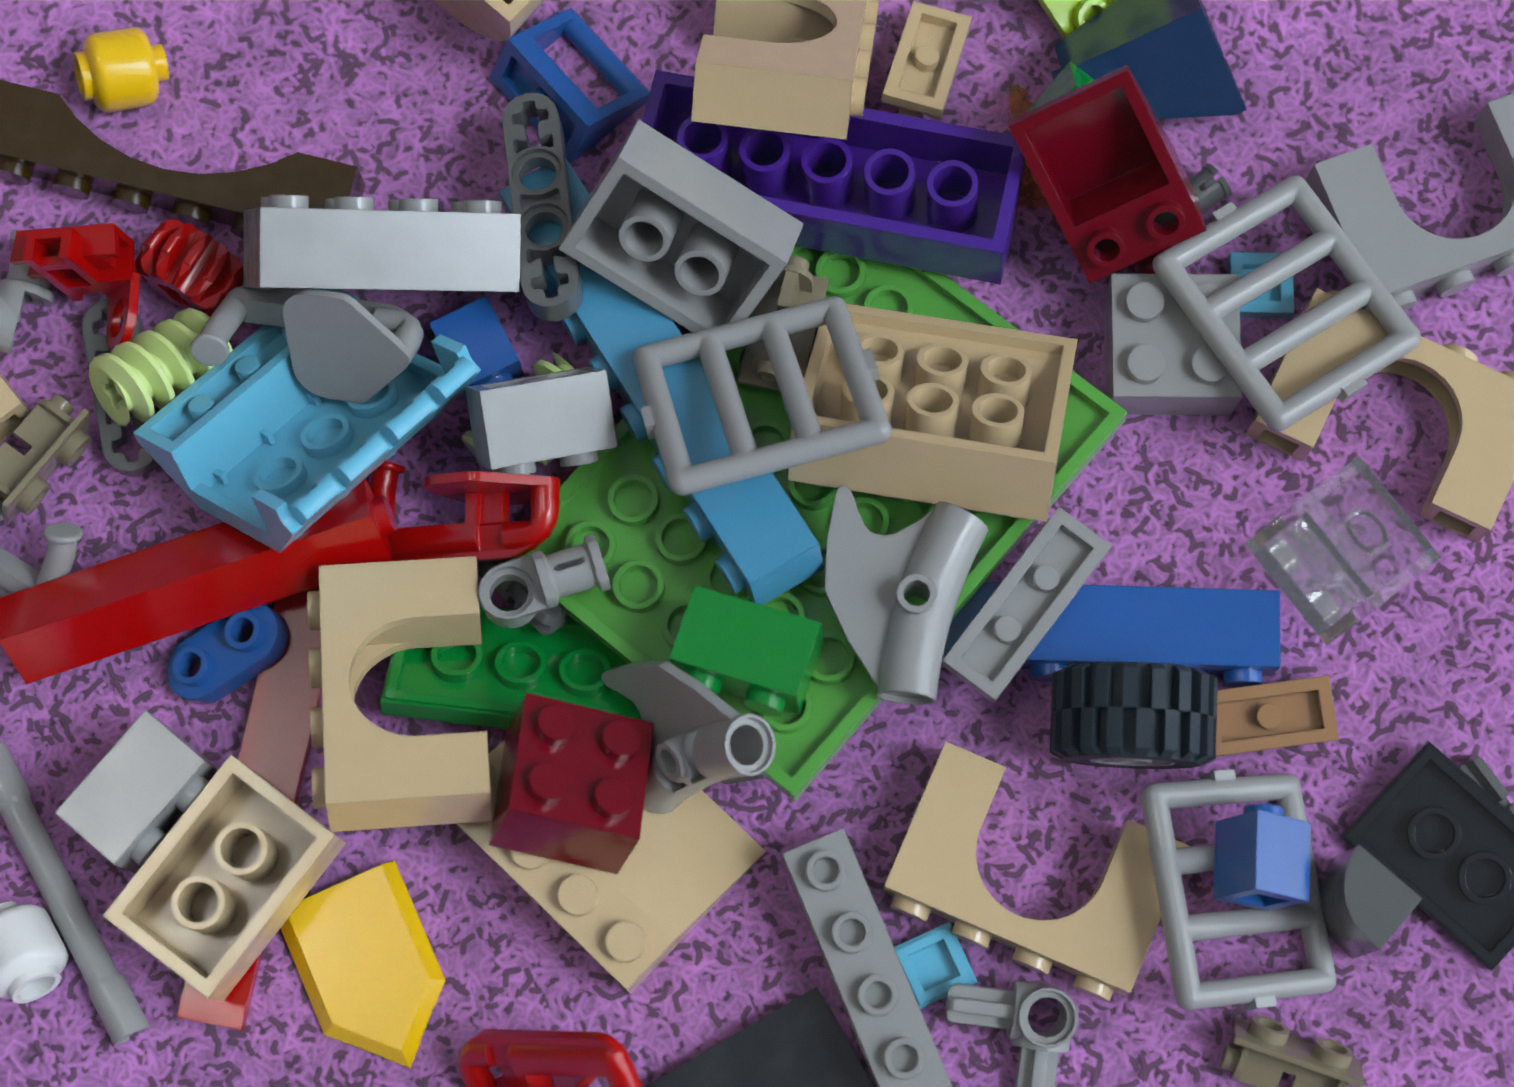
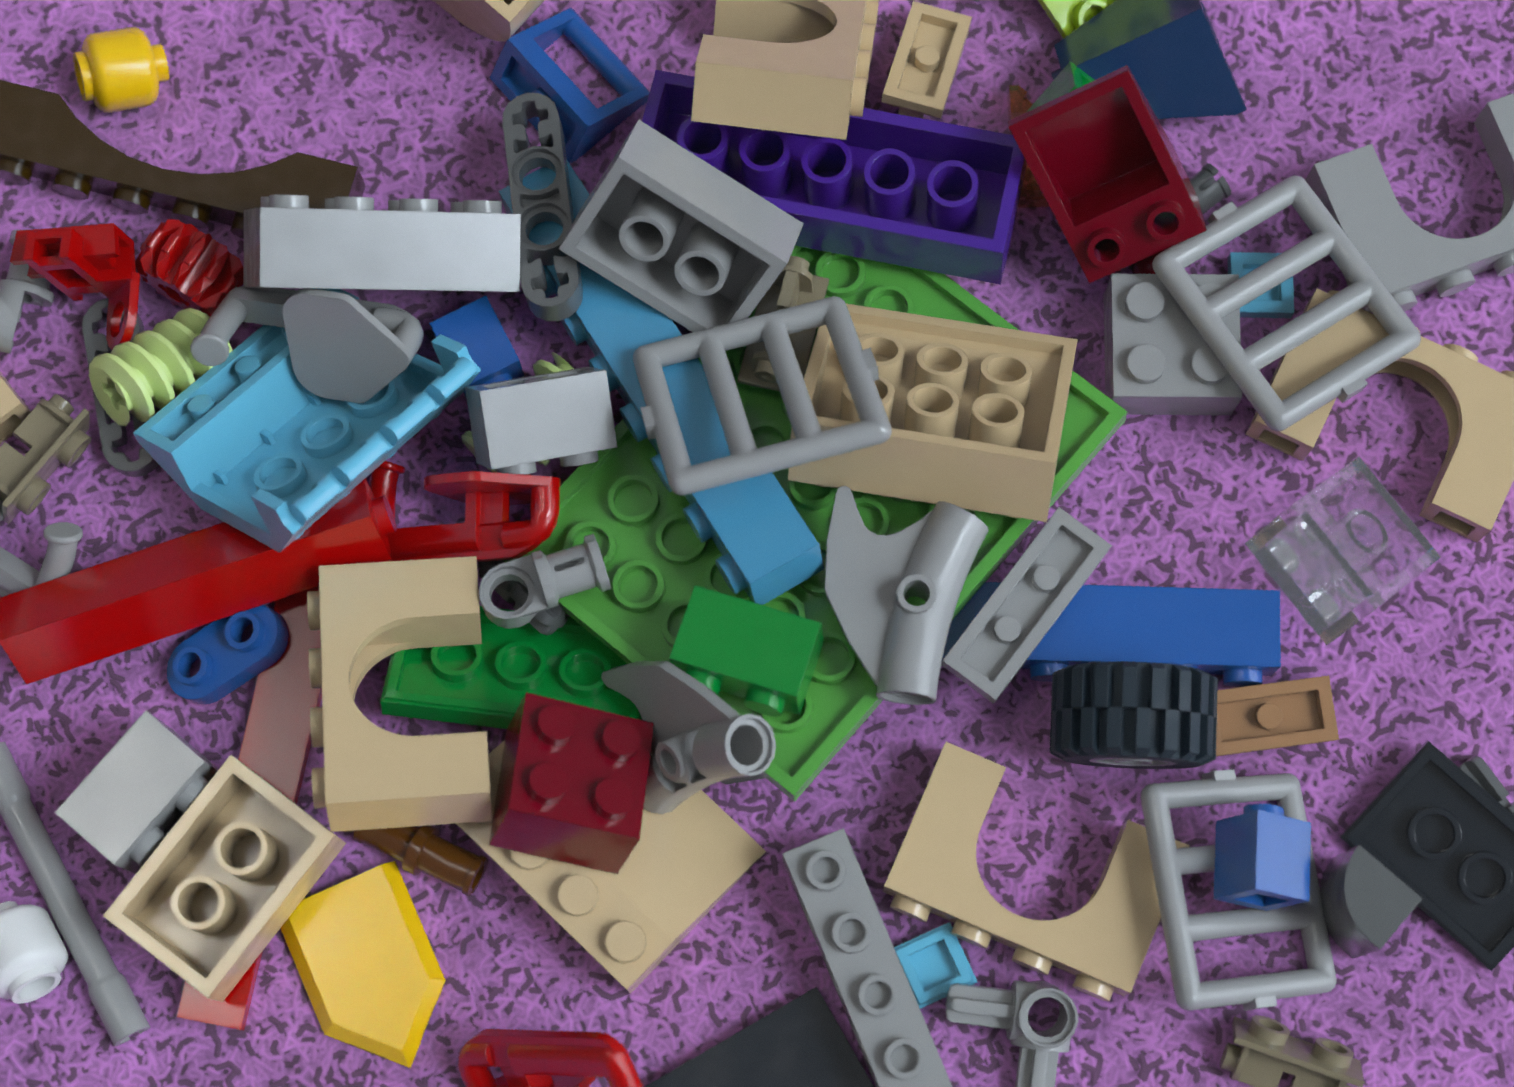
(428, 853): none -> reddish brown pin

